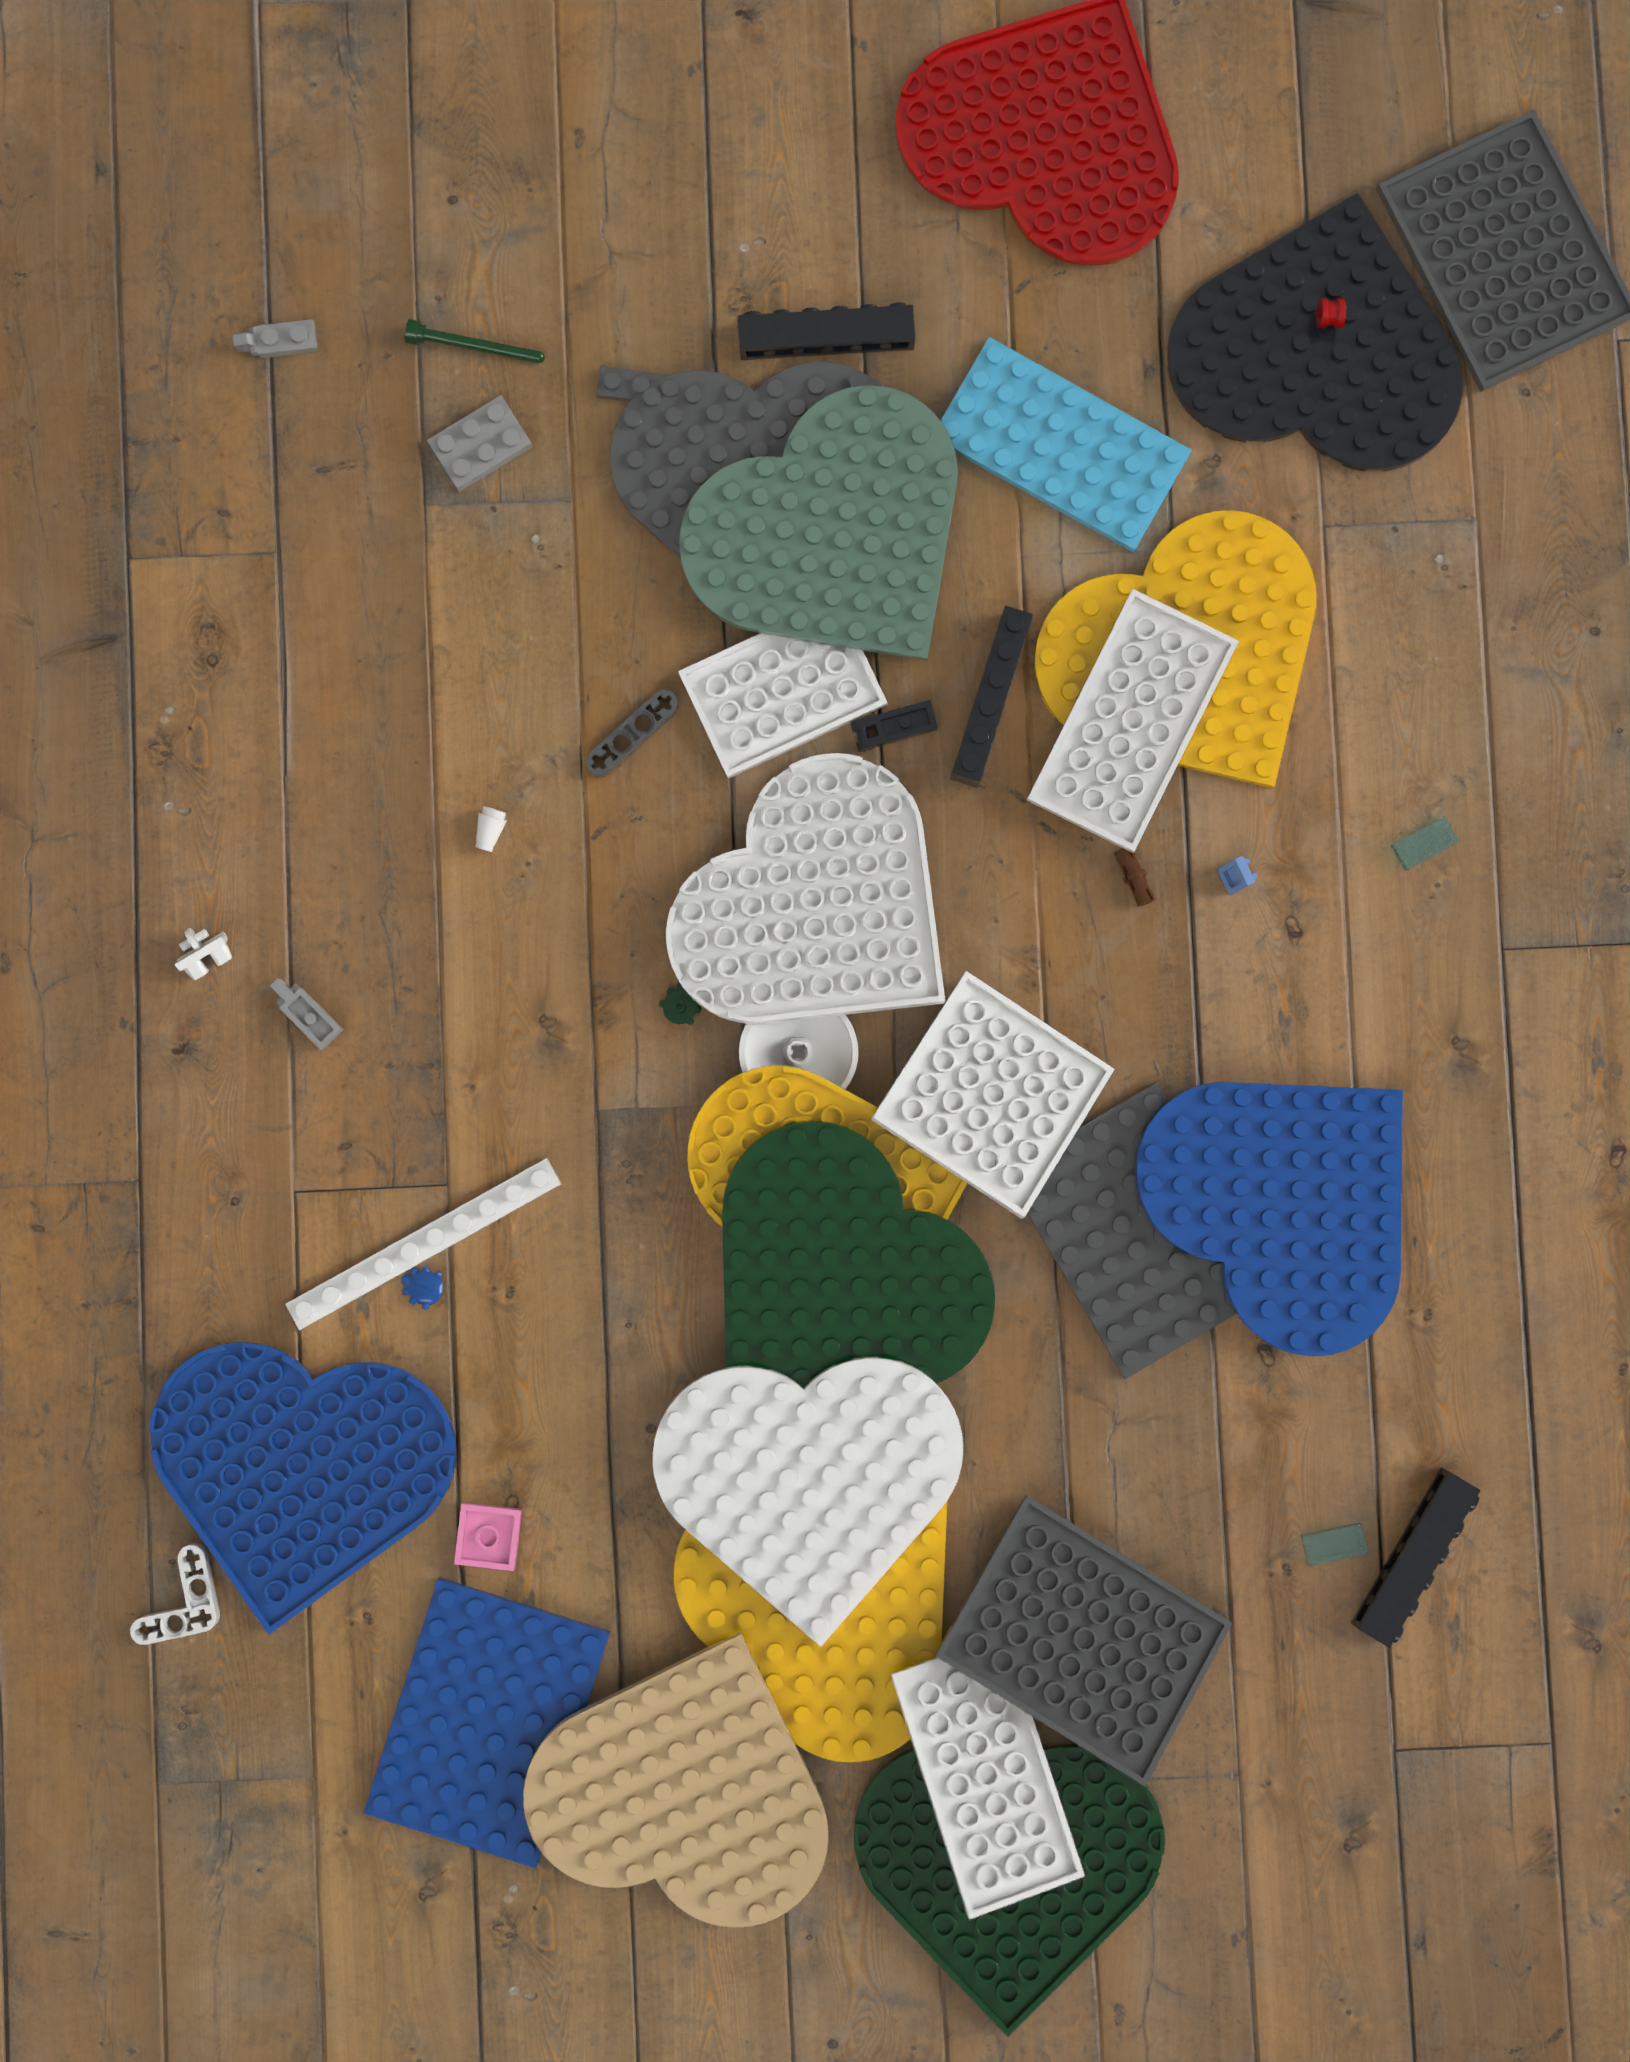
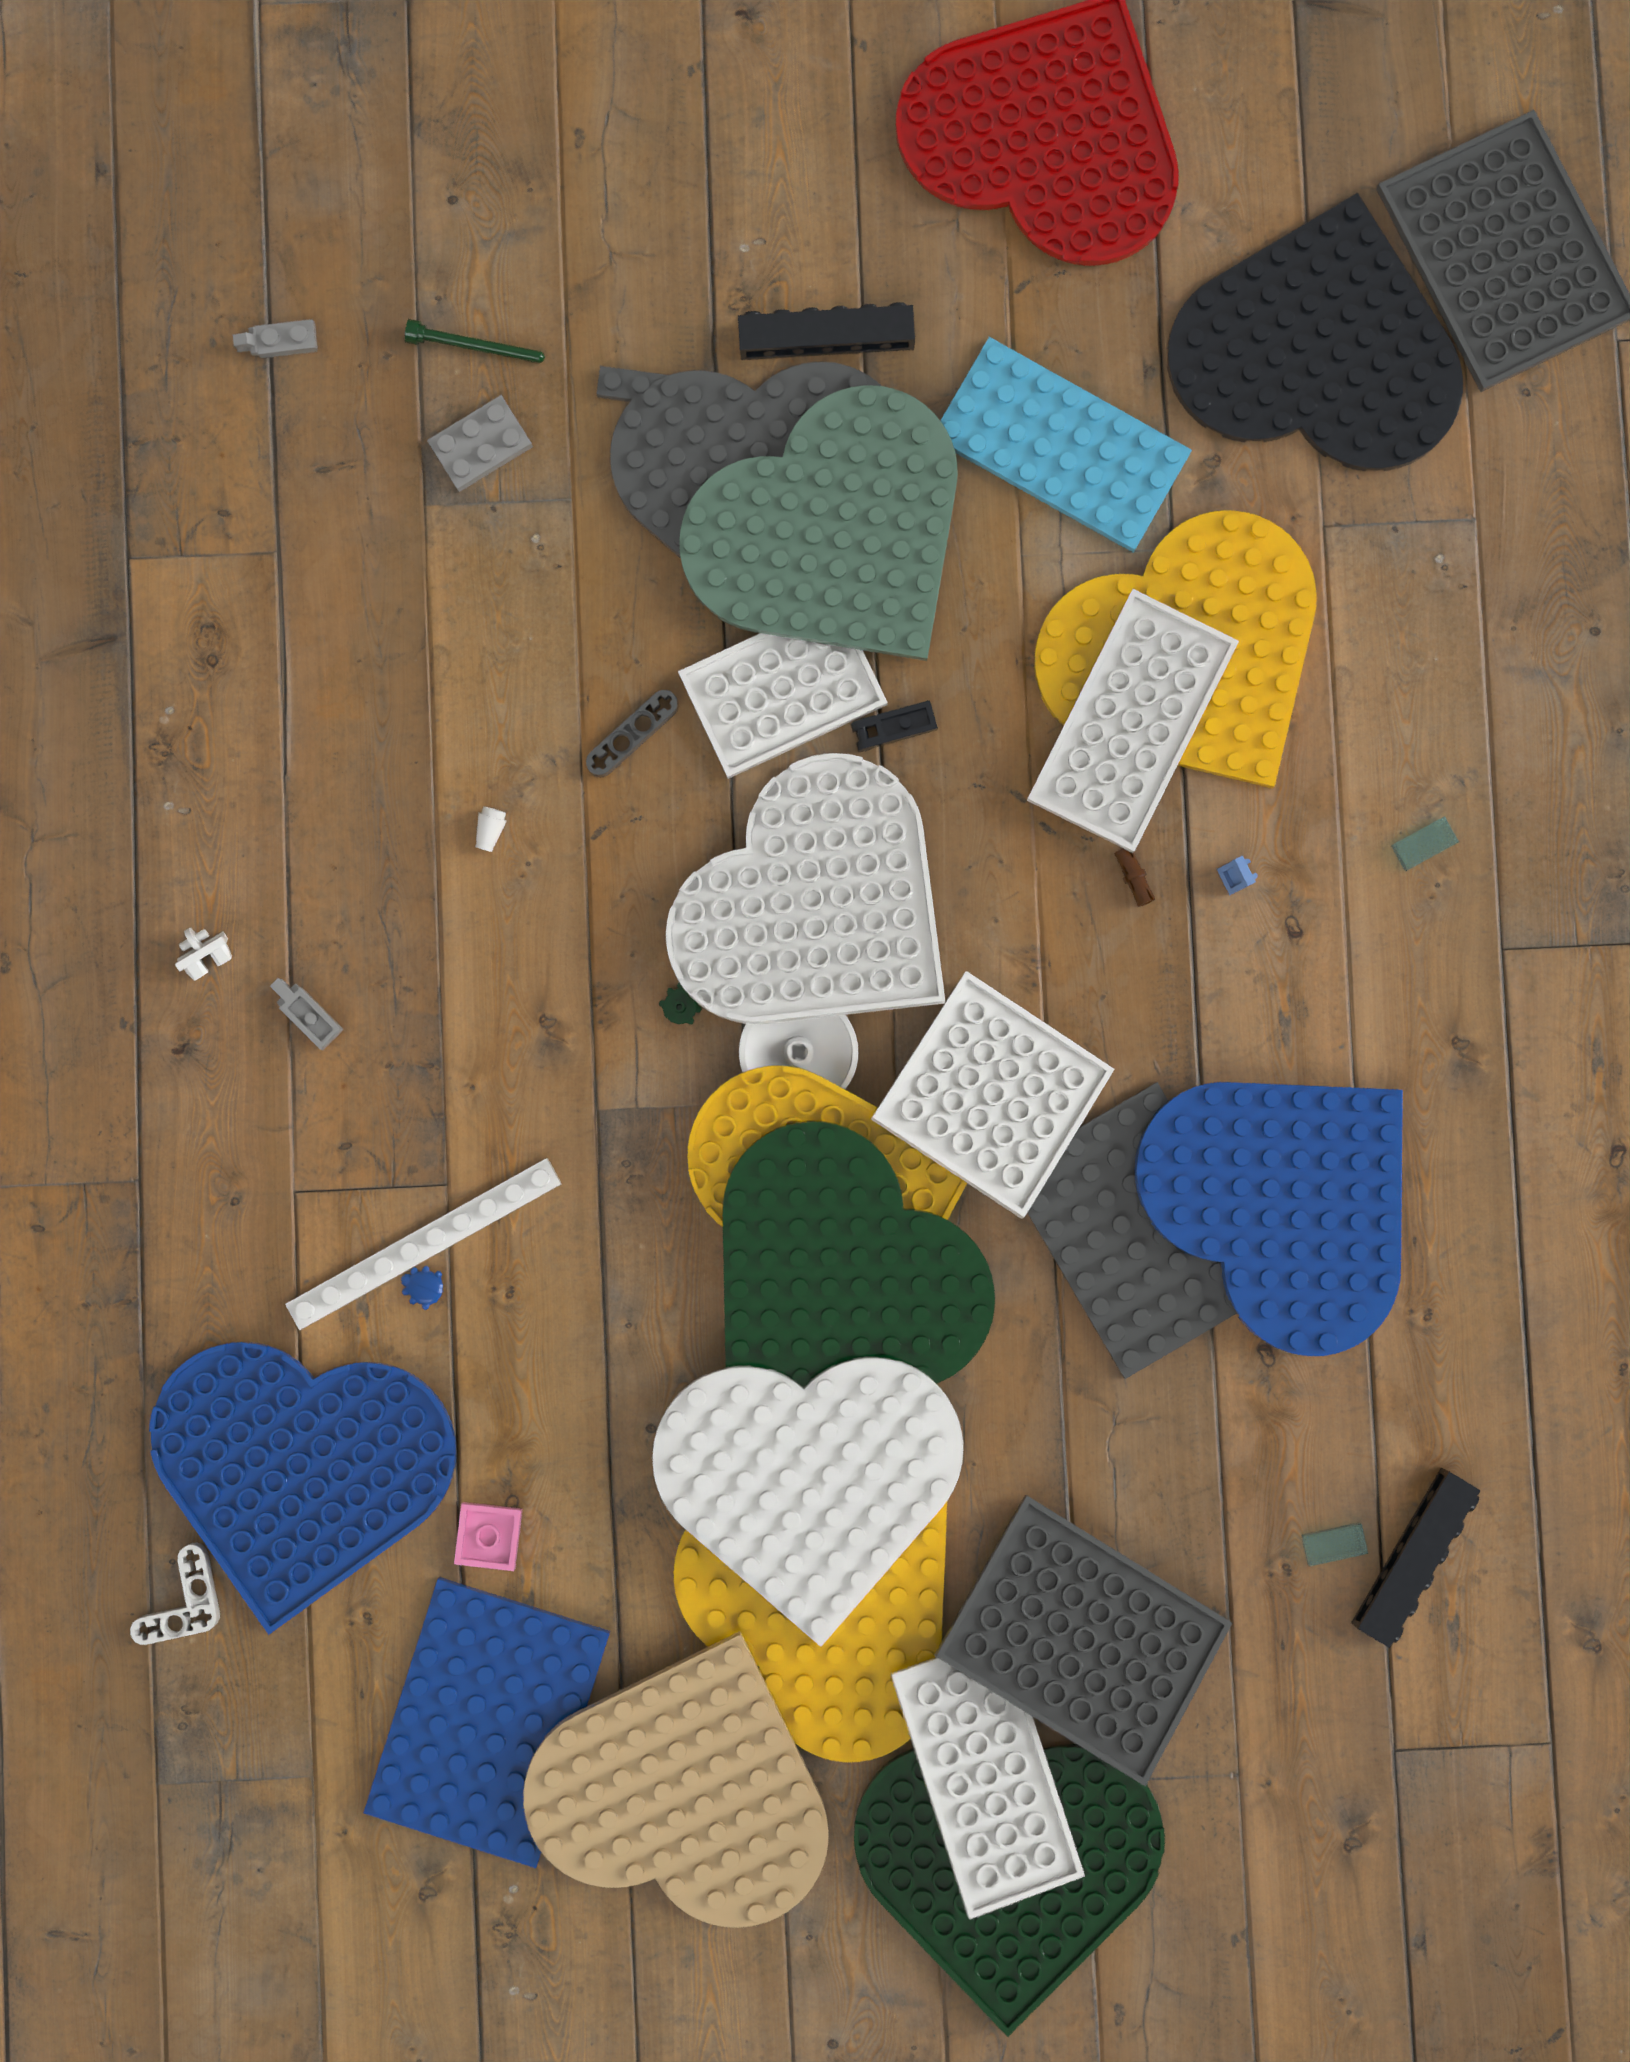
(991, 696): black brick -> none
(1331, 313): red wheel -> none

